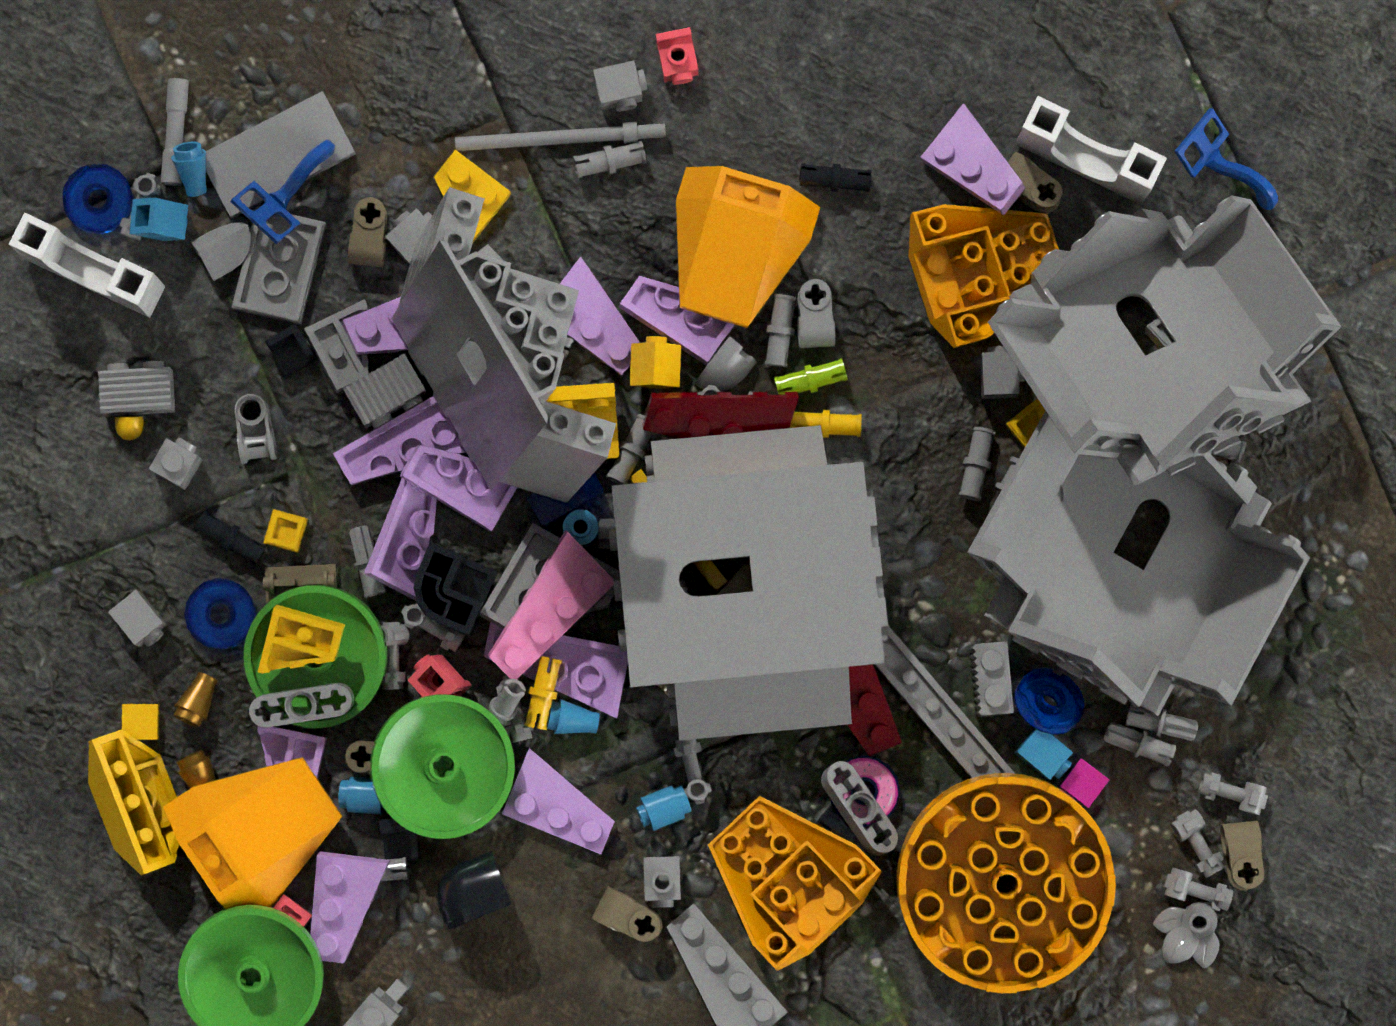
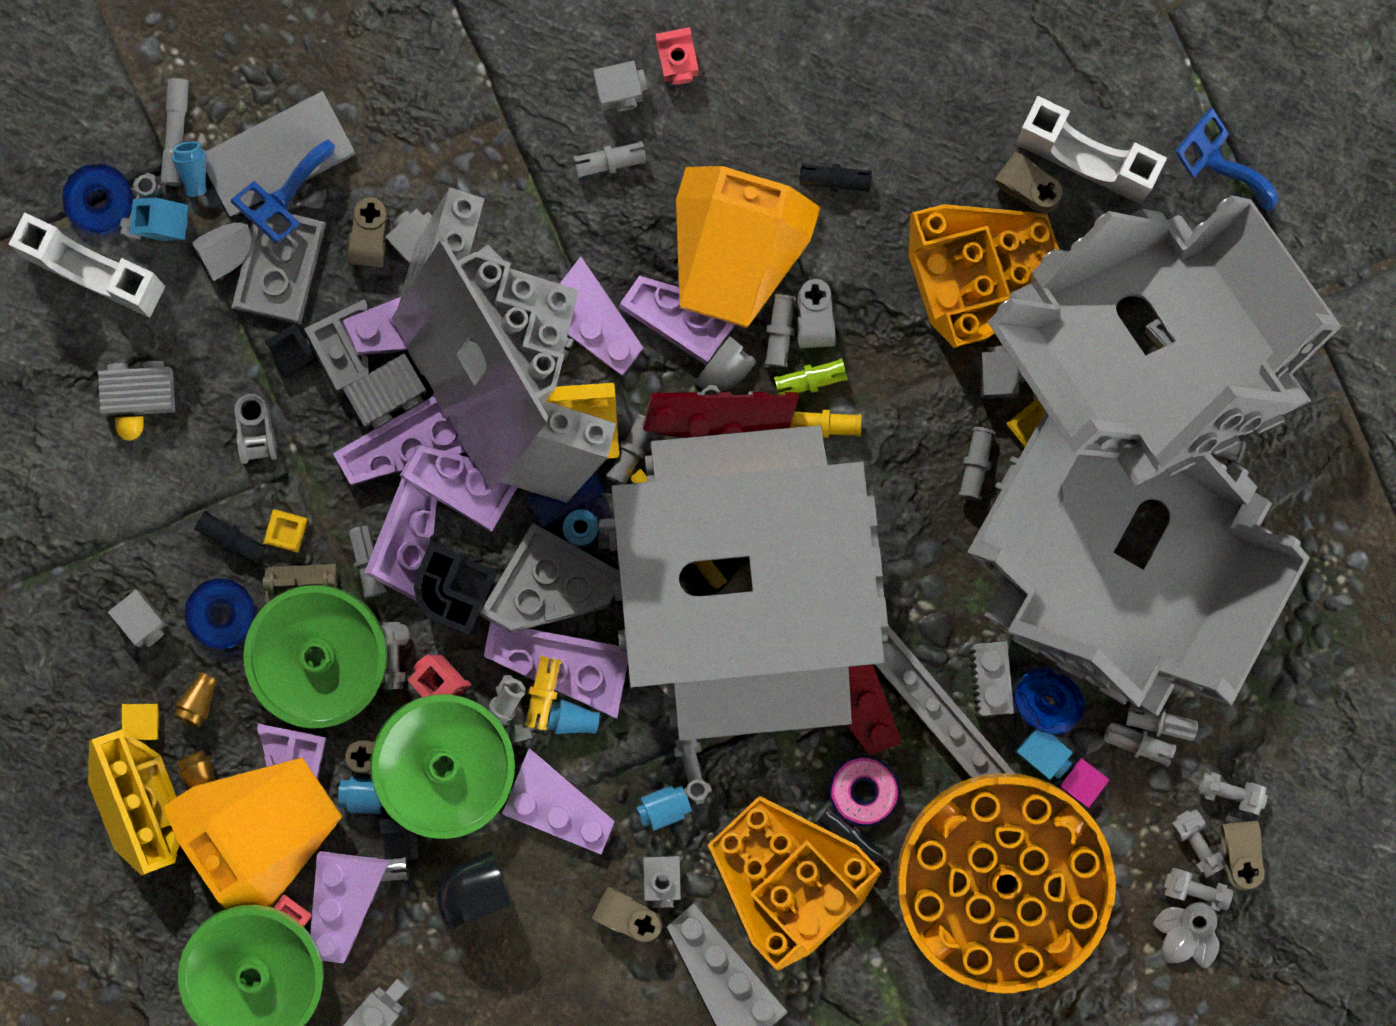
(176, 462): light grey brick -> none
(277, 719): light grey beam -> none
(299, 639): yellow wing -> none
(415, 618): light grey bar -> none
(467, 177): yellow wing -> none
(560, 595): bright pink wing -> none
(629, 132): light grey bar -> none
(655, 364): yellow brick -> none
(862, 793): light grey beam -> none
(973, 162): lavender wing -> none

